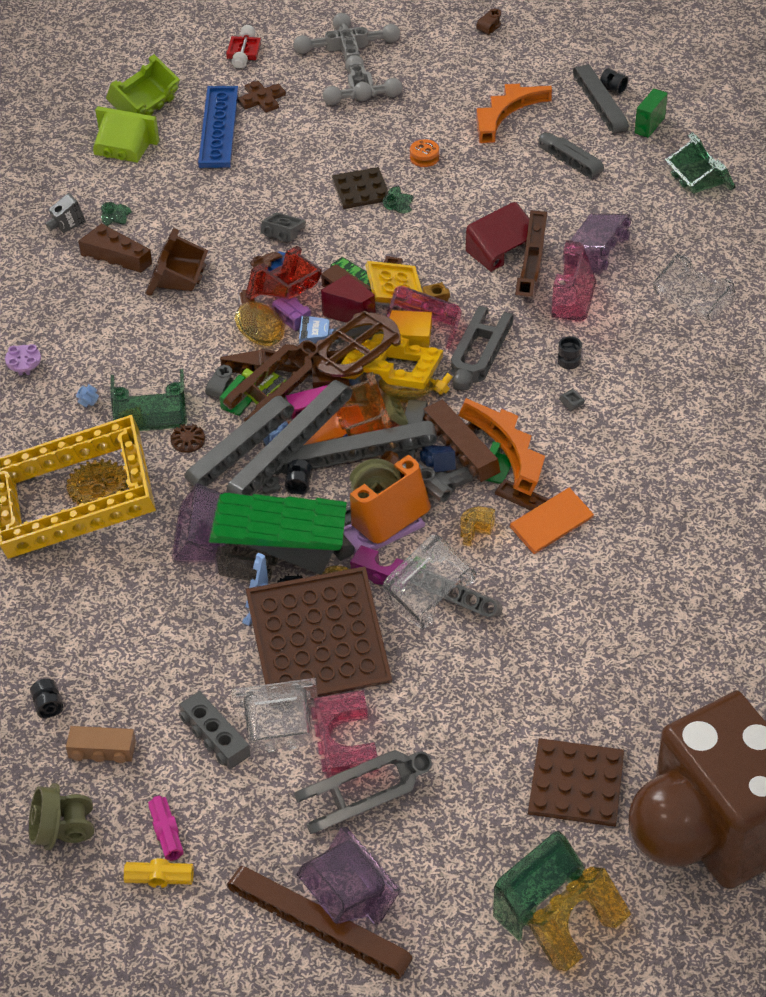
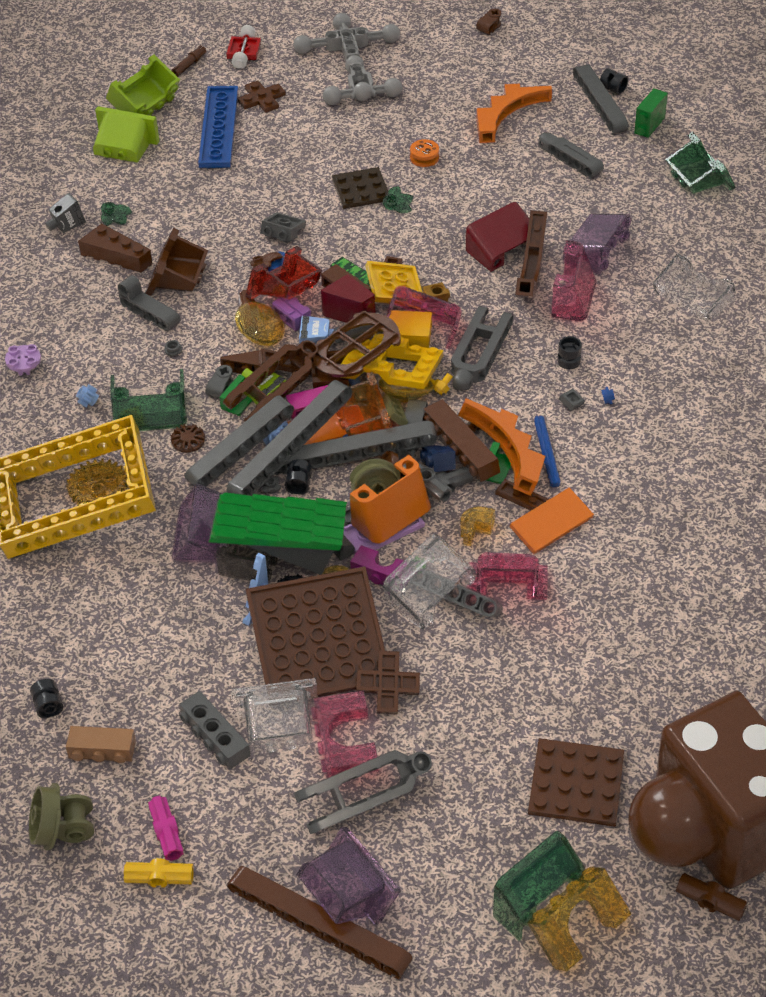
(149, 308): none -> dark grey beam
(173, 348): none -> dark grey plate
(192, 57): none -> reddish brown pin
(388, 682): none -> reddish brown plate
(511, 569): none -> clear pink windscreen
(547, 451): none -> blue axle
(608, 395): none -> blue plate
(711, 896): none -> reddish brown piece

